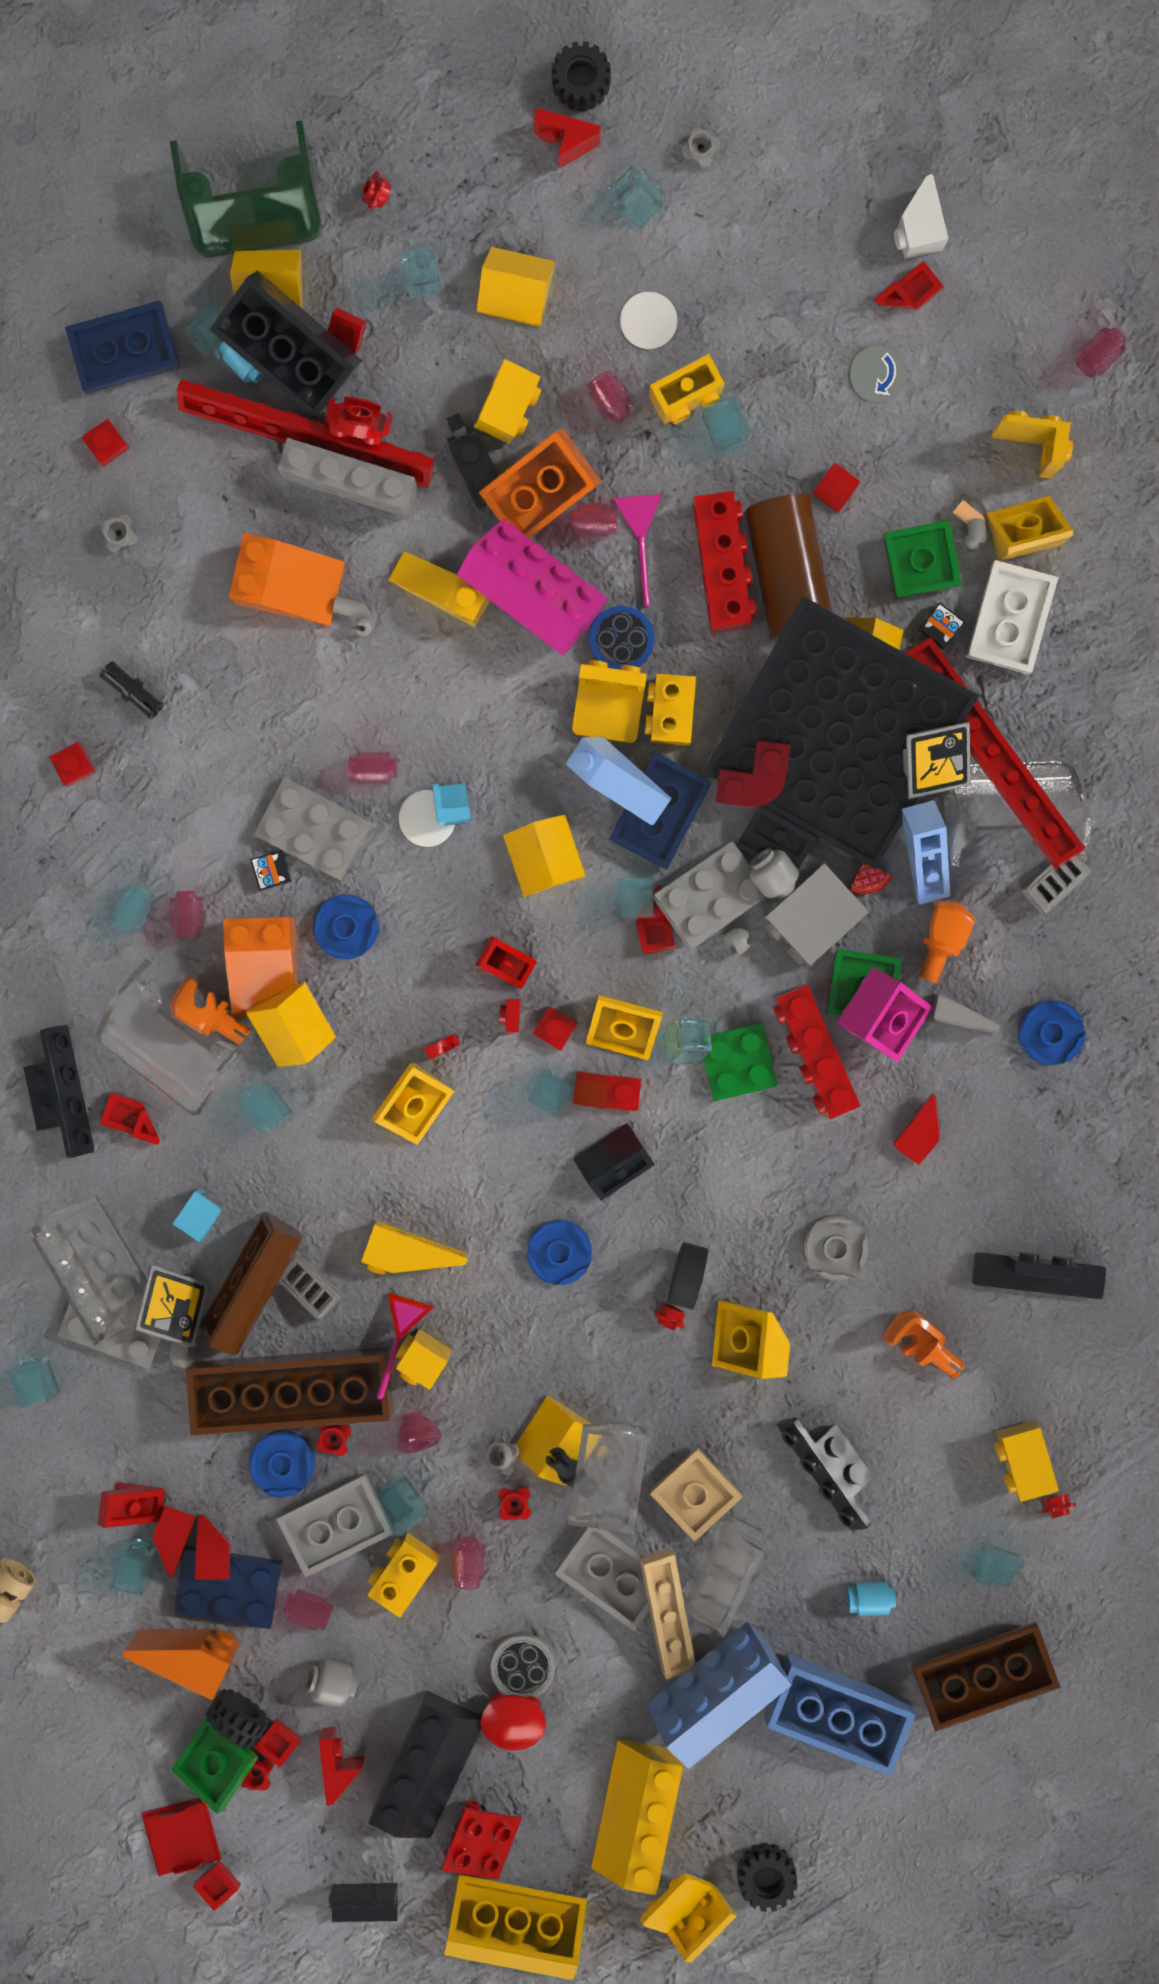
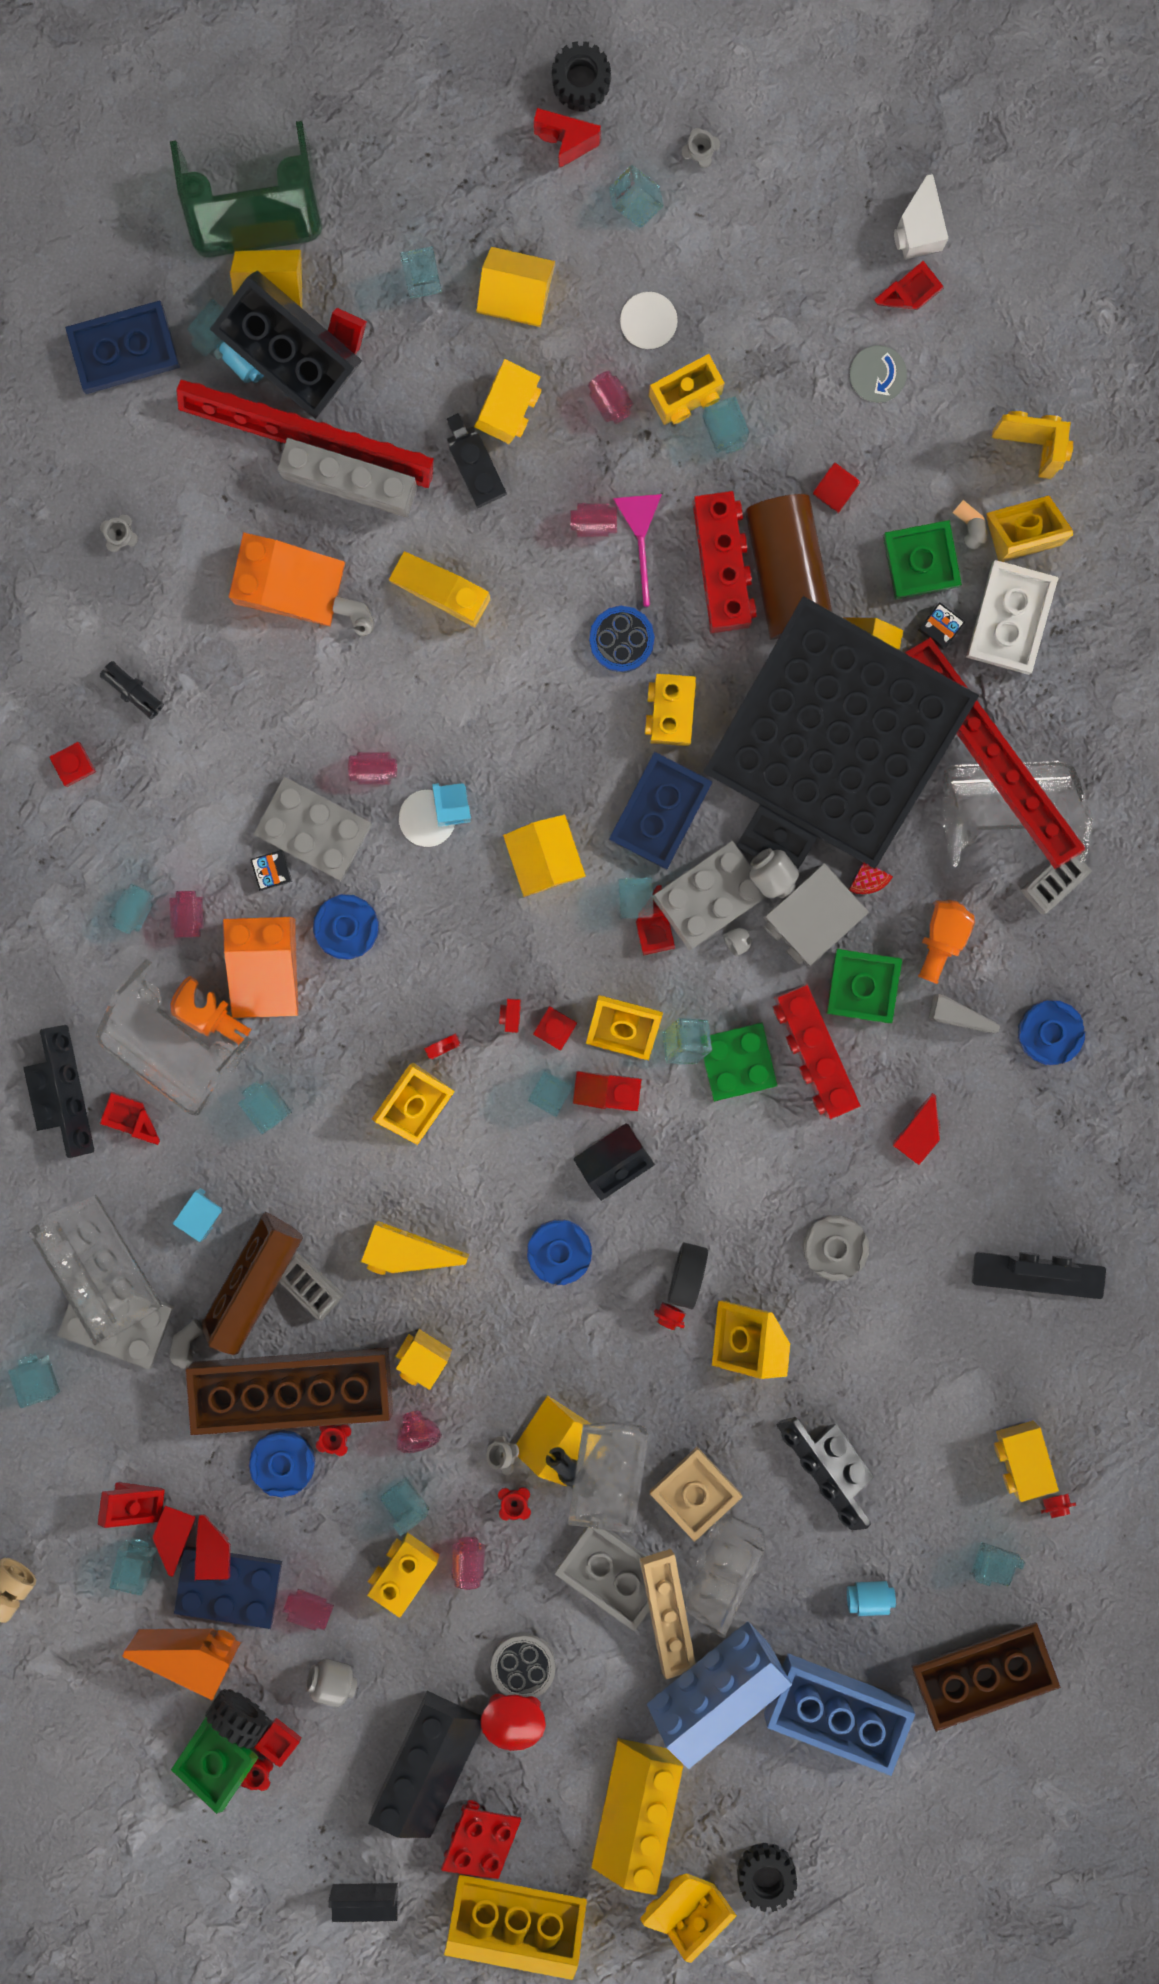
(105, 442): red plate -> none
(171, 1306): piece -> none
(181, 1836): red piece -> none
(216, 1885): red plate -> none
(292, 1026): yellow slope -> none
(335, 1524): light grey plate -> none
(336, 1770): red slope -> none
(358, 419): red plate -> none
(376, 191): red plate -> none
(405, 1315): dark pink piece -> none
(506, 962): red slope -> none
(532, 586): dark pink brick -> none
(541, 484): orange slope -> none
(609, 702): yellow bracket -> none
(617, 778): light blue slope -> none
(762, 784): dark red plate -> none
(884, 1014): dark pink slope -> none
(926, 1342): orange piece -> none
(927, 851): light blue slope -> none
(937, 760): piece -> none
(1101, 352): clear pink brick -> none

